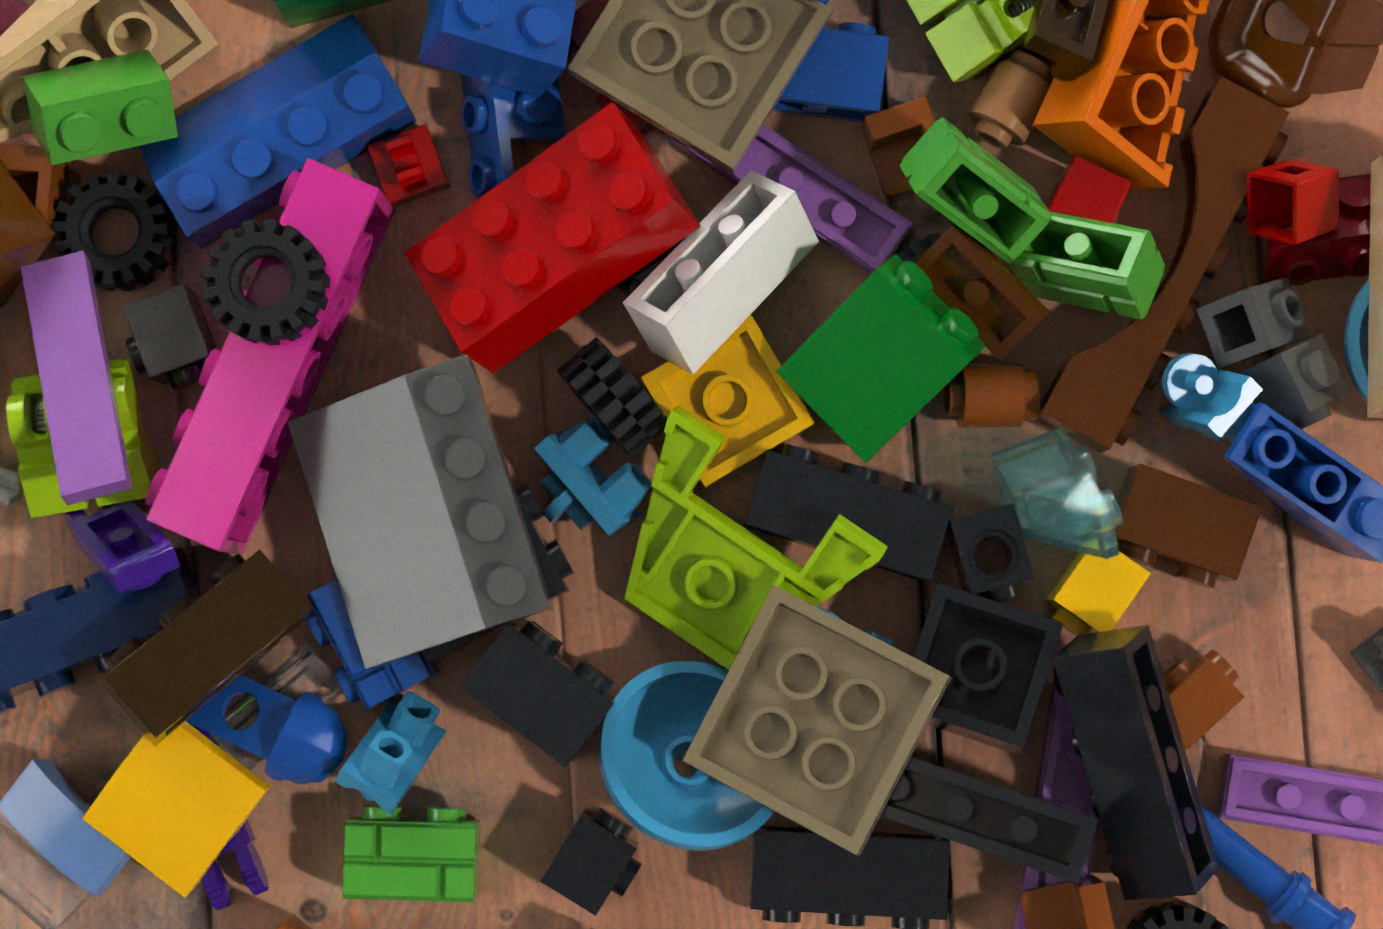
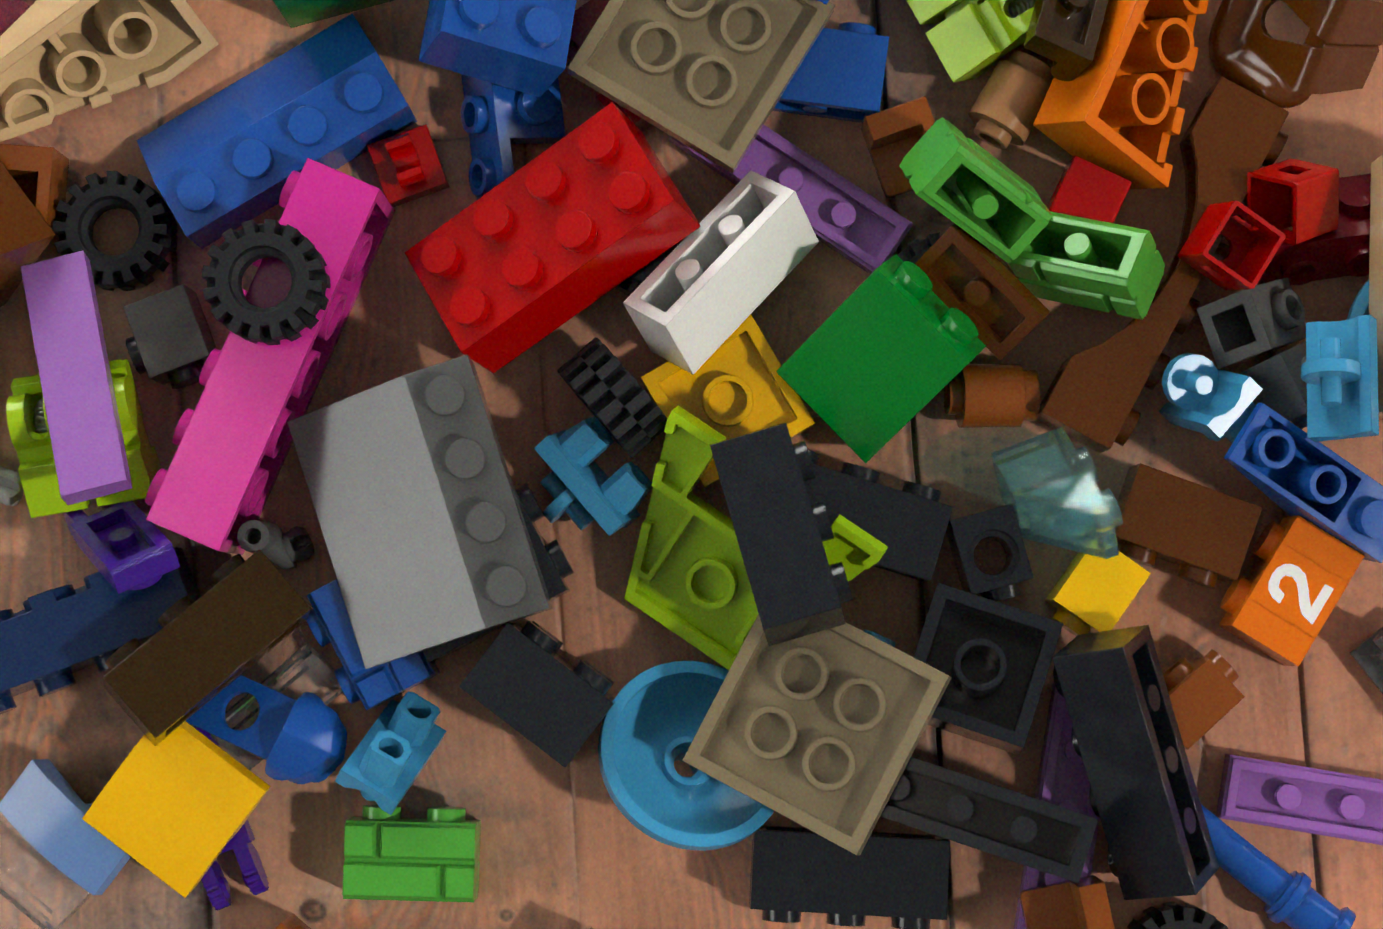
(100, 106): bright green brick -> none
(279, 547): none -> dark grey arm
(594, 861): black brick -> none
(781, 533): none -> black brick
(1249, 246): none -> red piece
(1289, 589): none -> orange brick
(1341, 379): none -> dark azure hips

